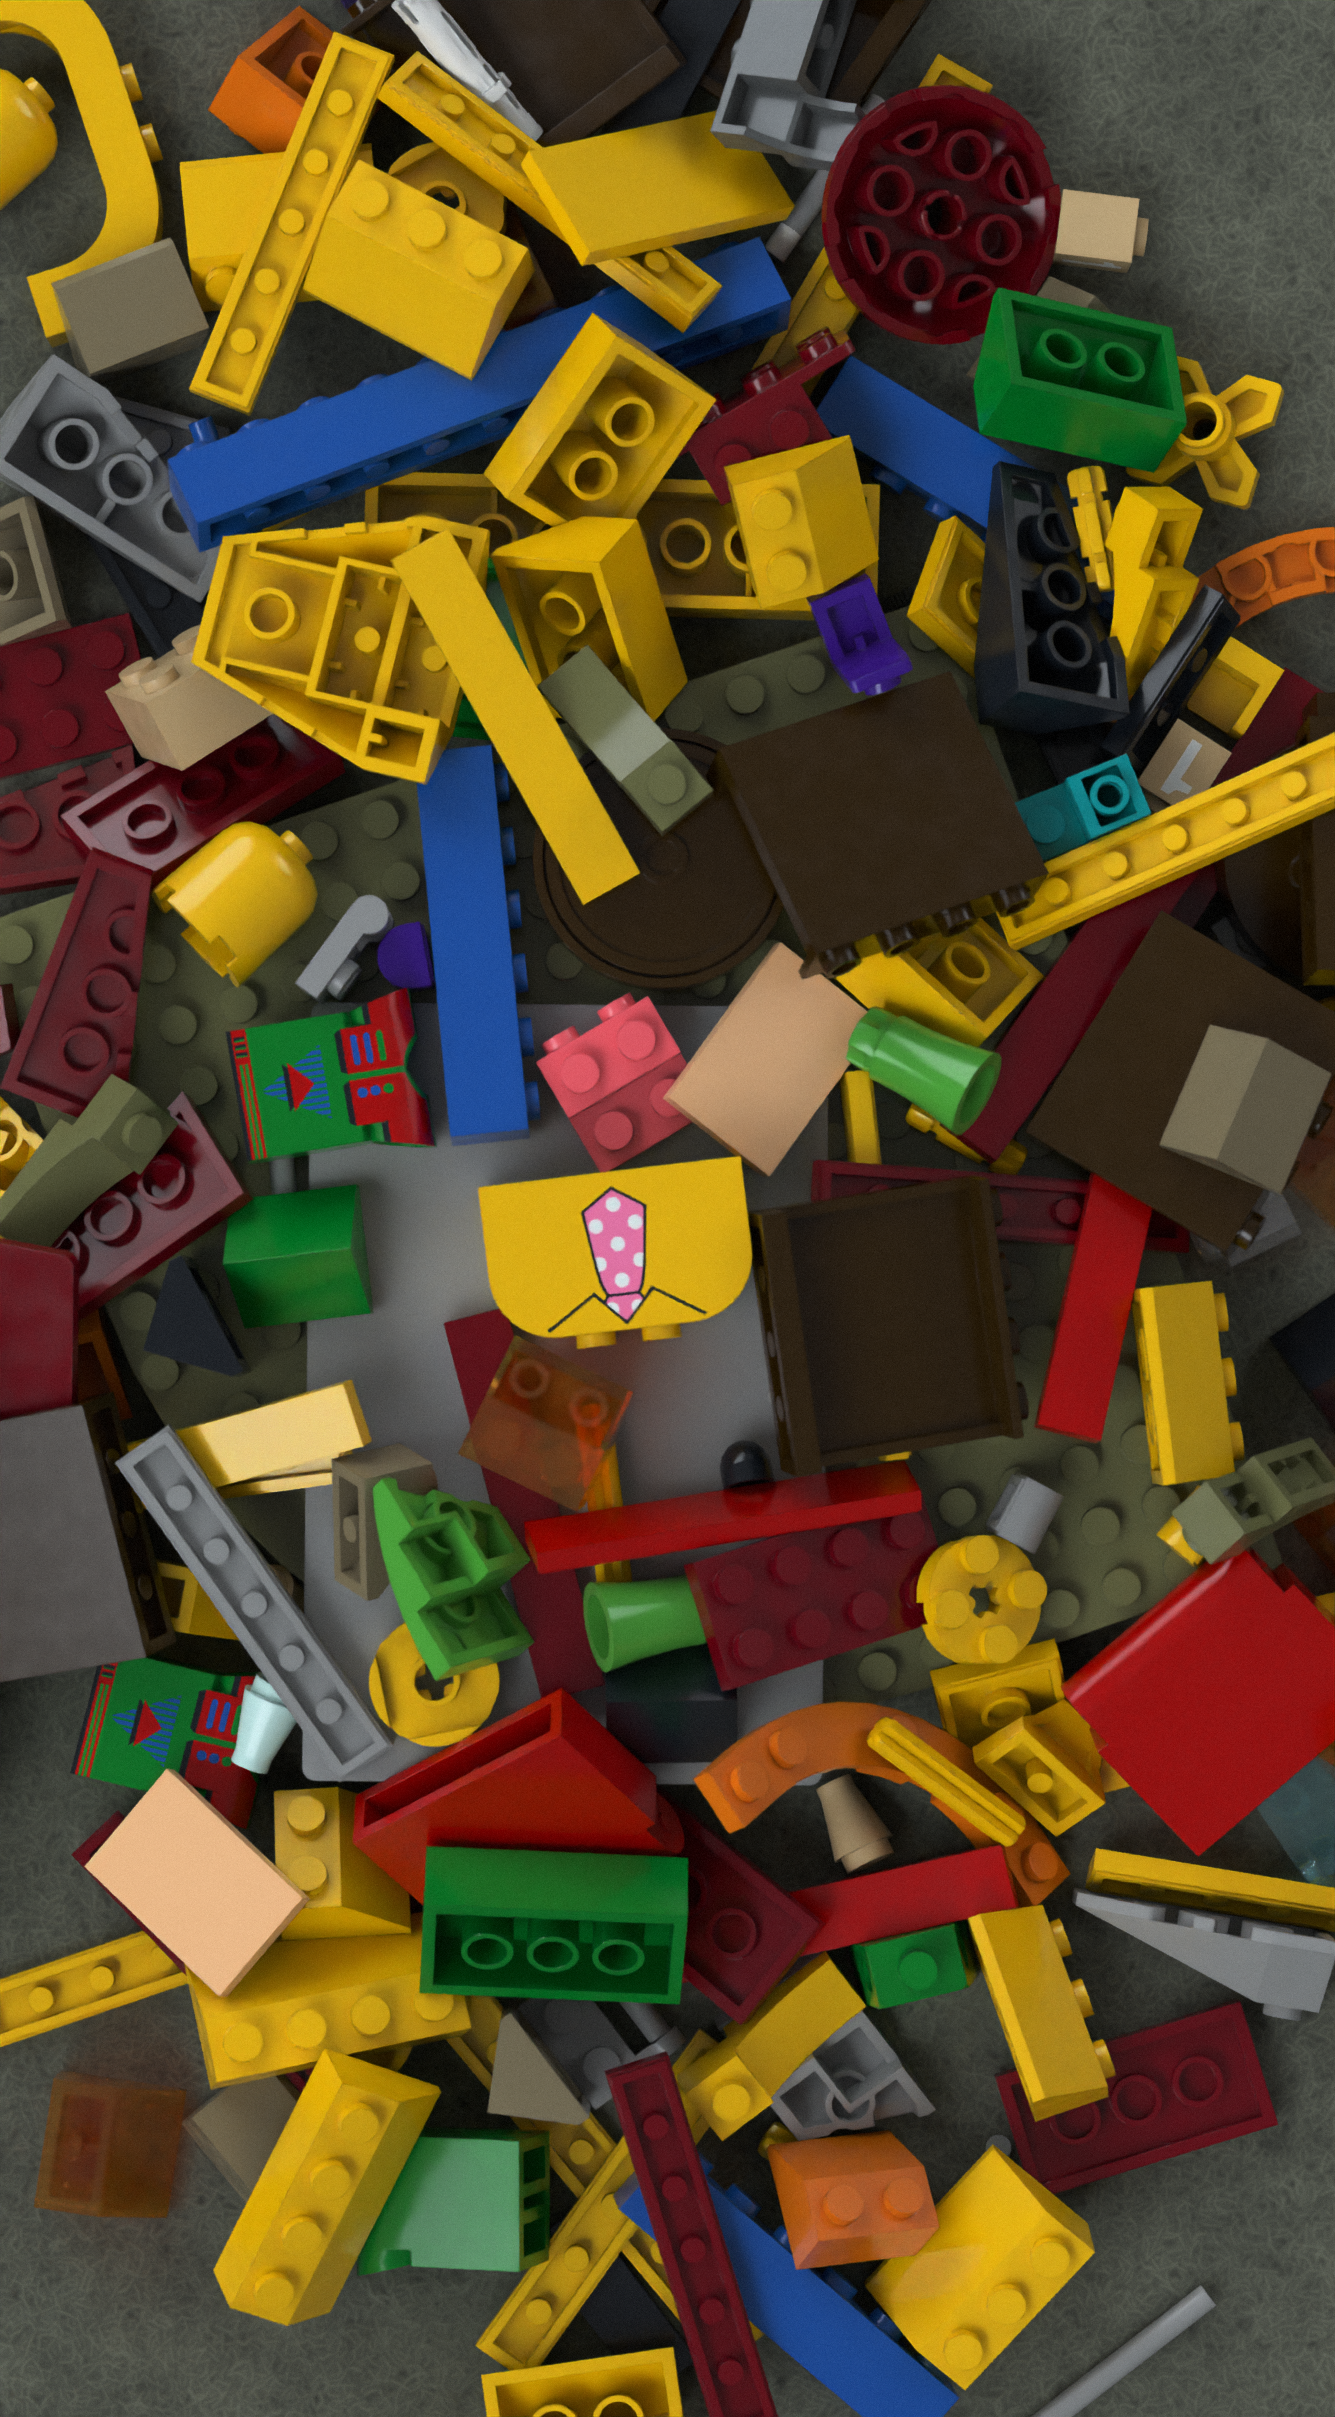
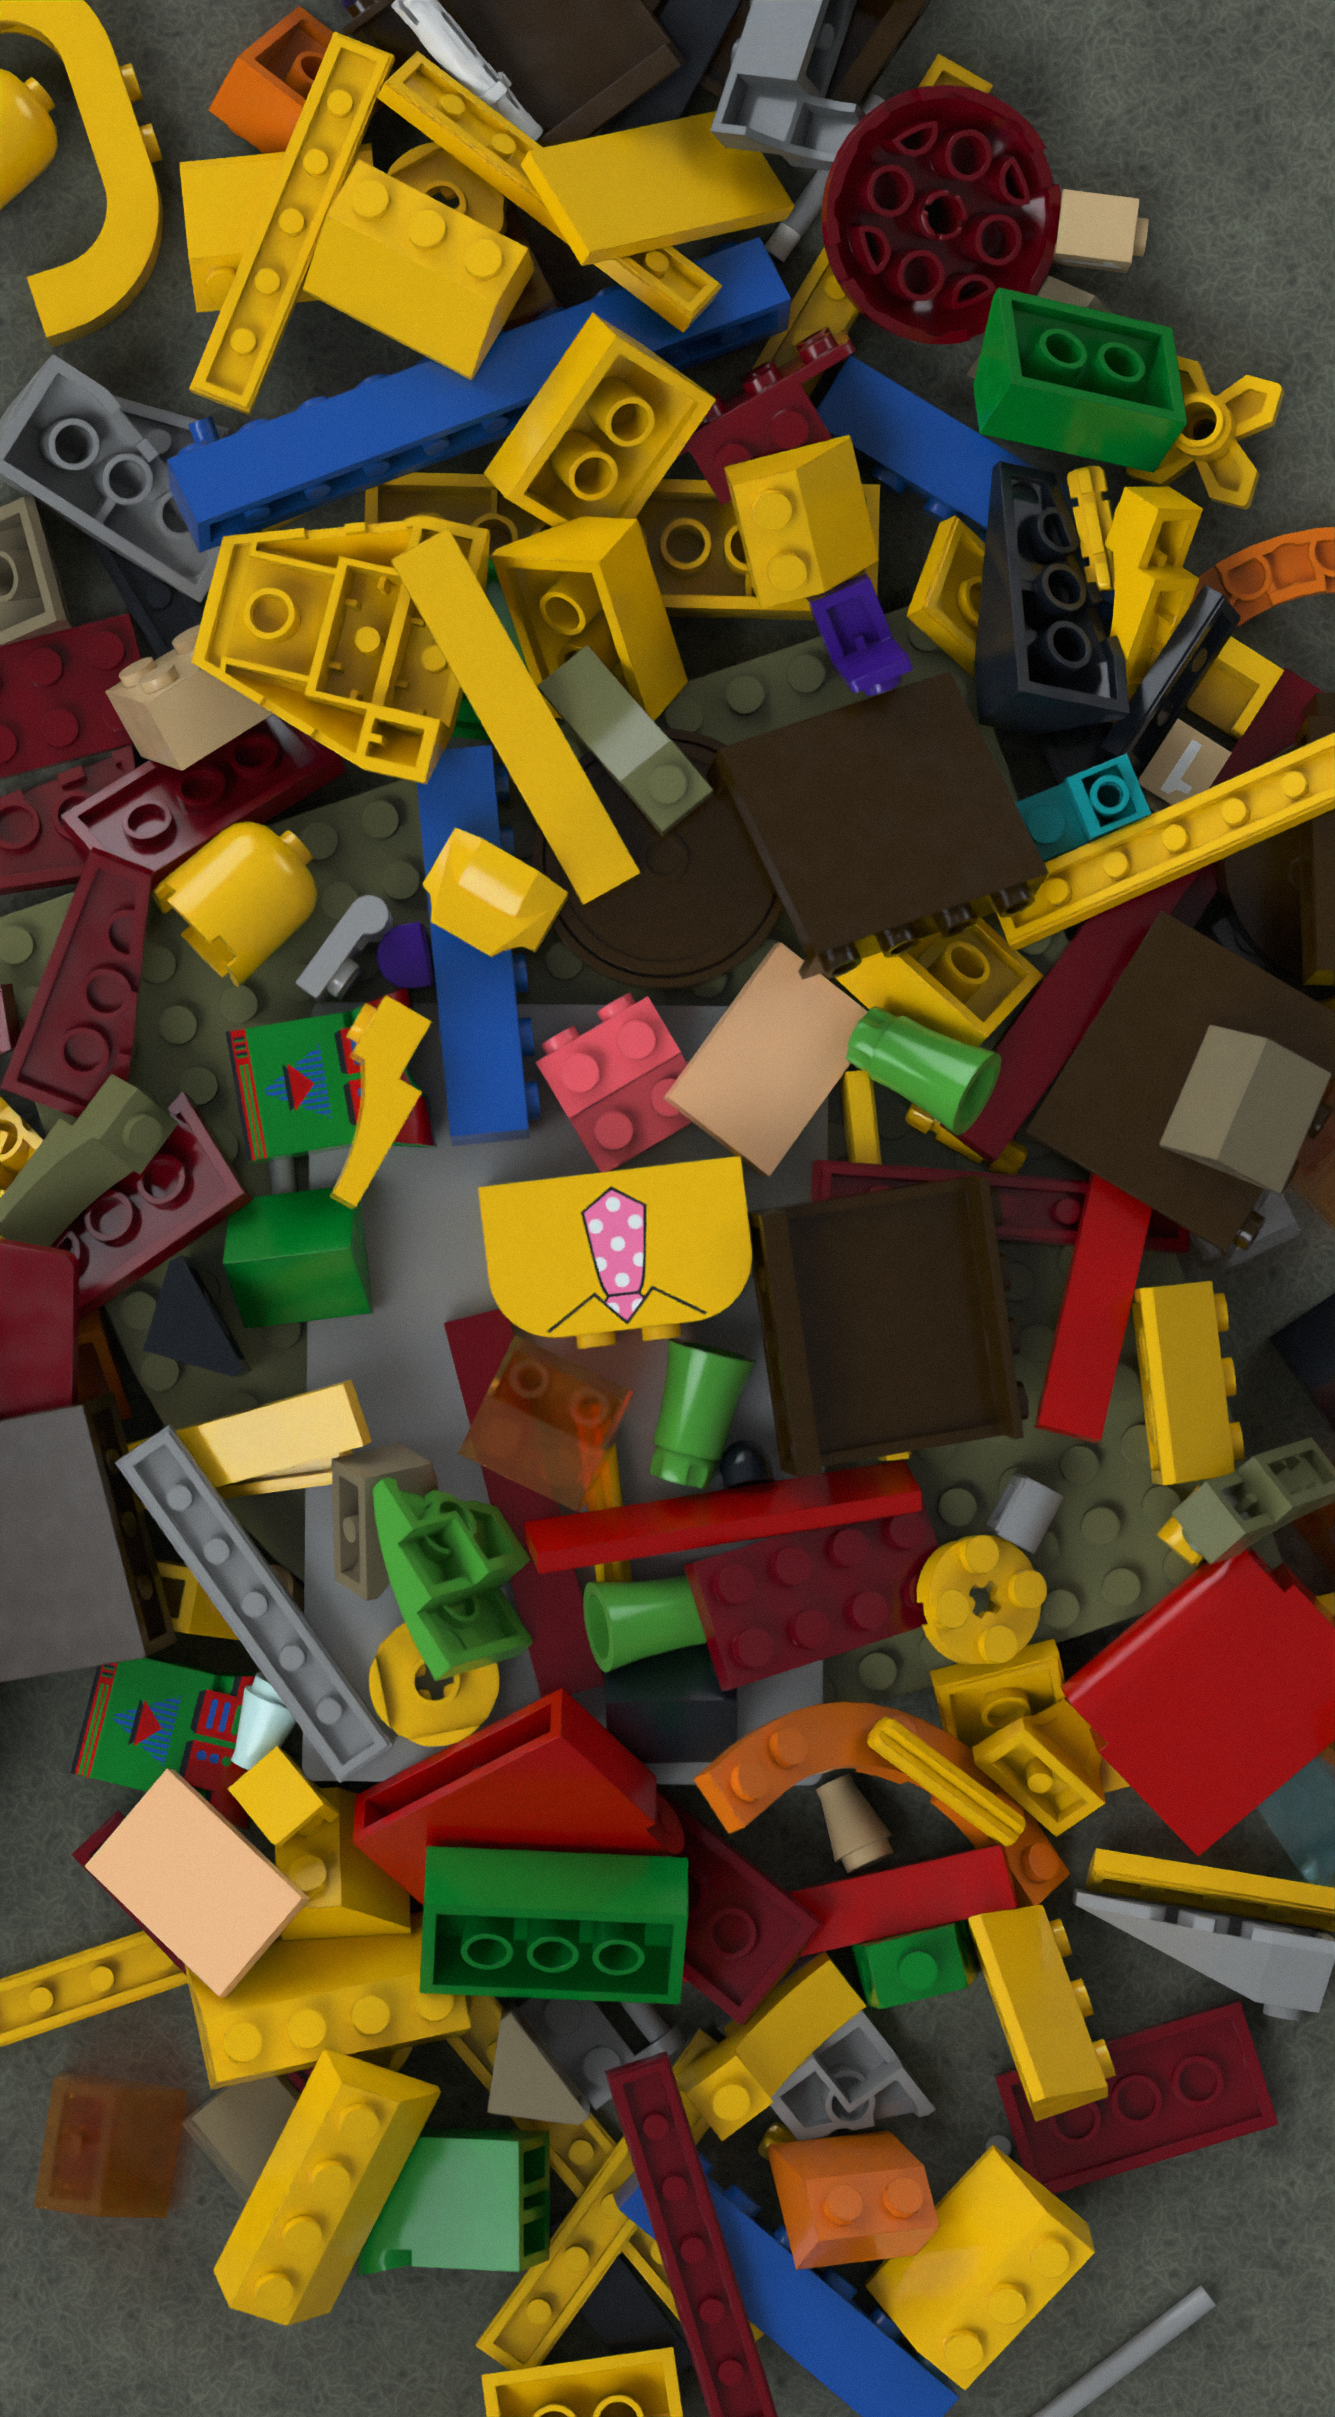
(130, 312): dark tan slope -> none
(281, 1796): none -> yellow panel
(383, 1048): none -> yellow slope
(490, 896): none -> yellow slope
(697, 1410): none -> bright green plant

